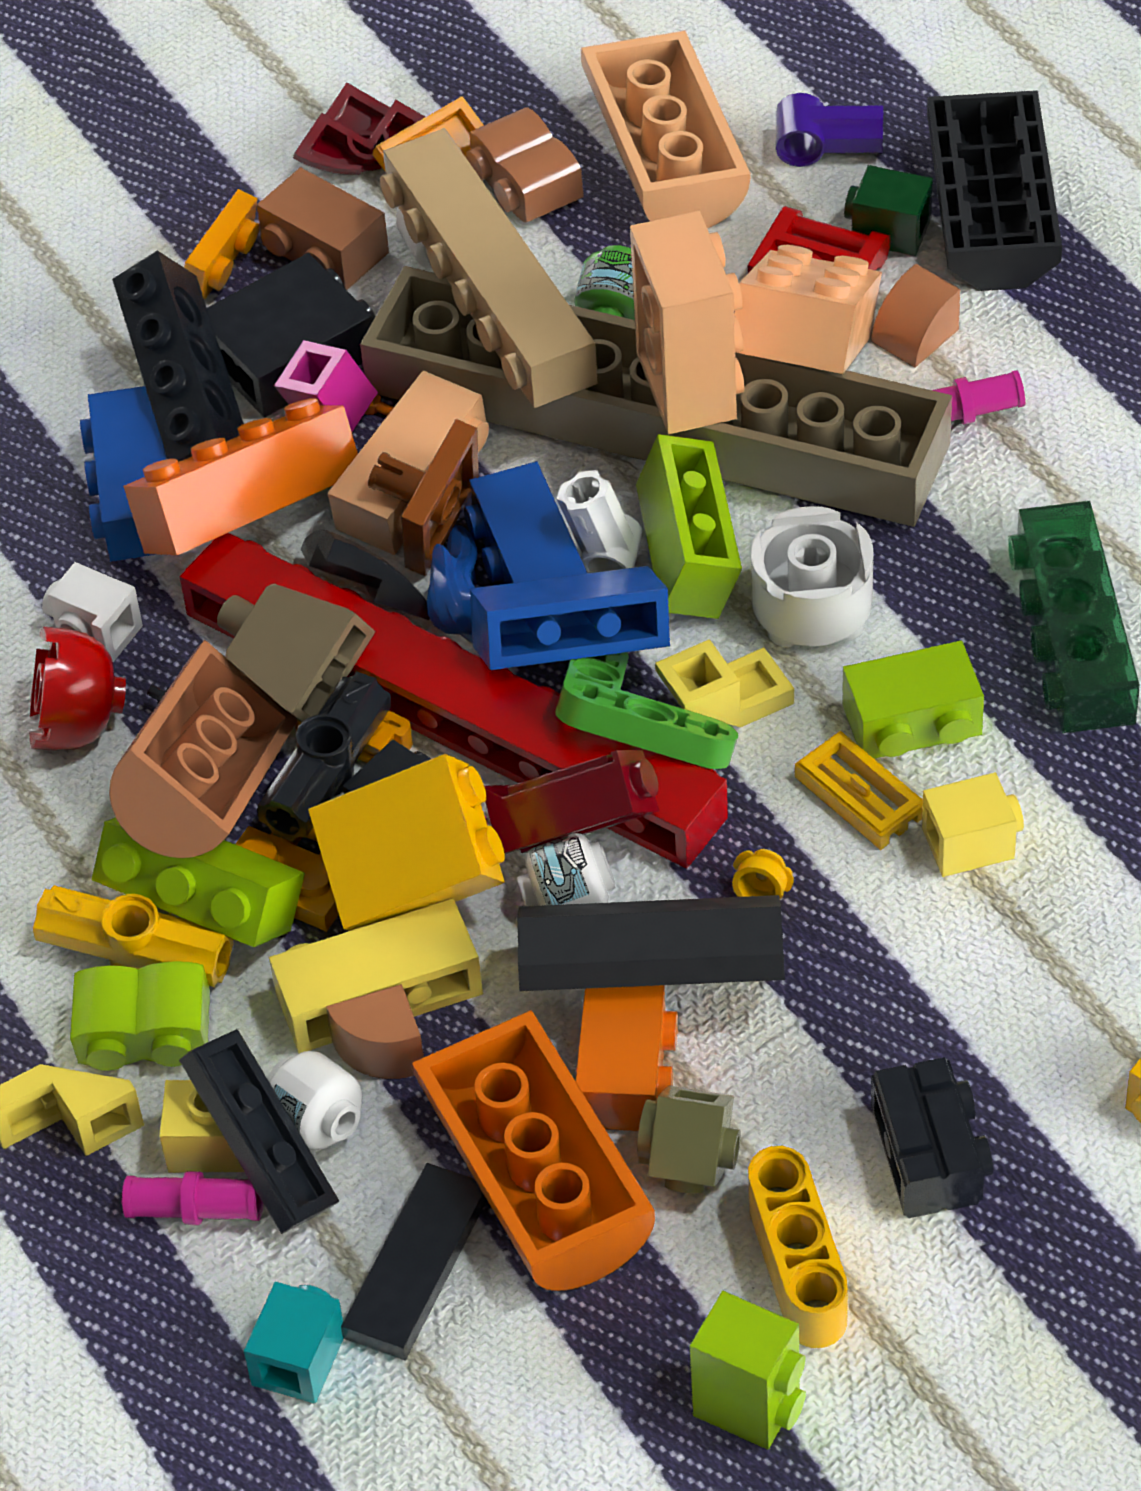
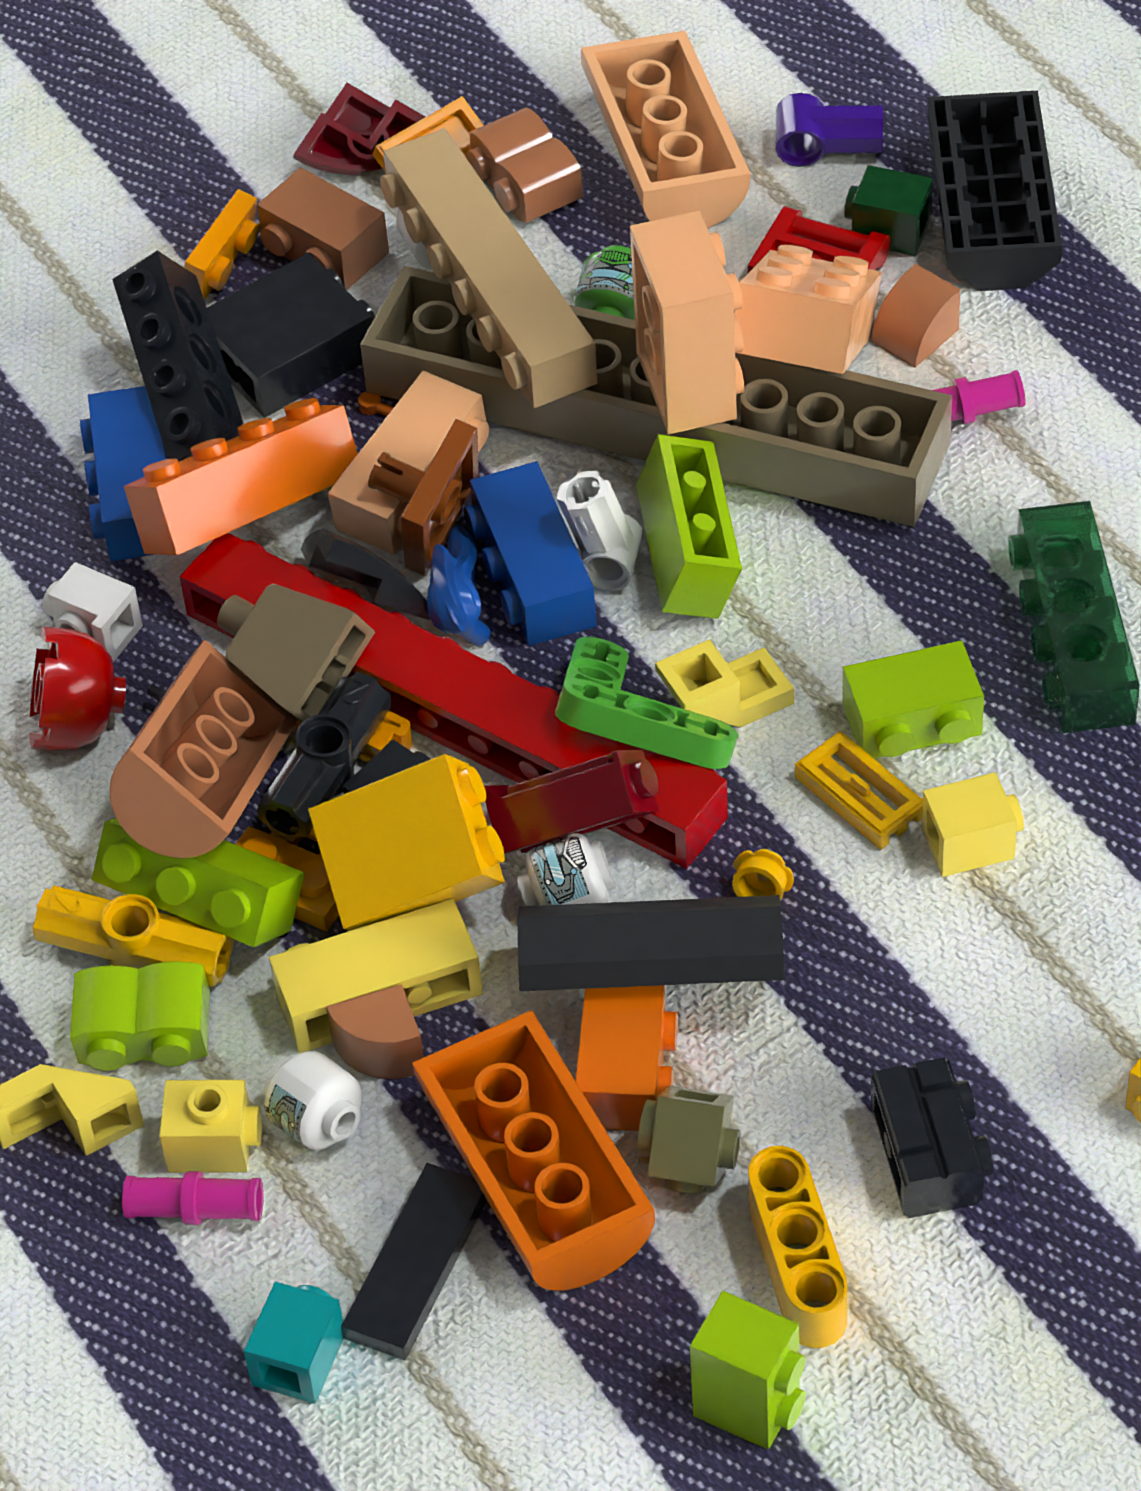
(259, 1130): black tile -> none
(328, 376): dark pink brick -> none
(569, 617): blue brick -> none
(812, 578): white brick -> none

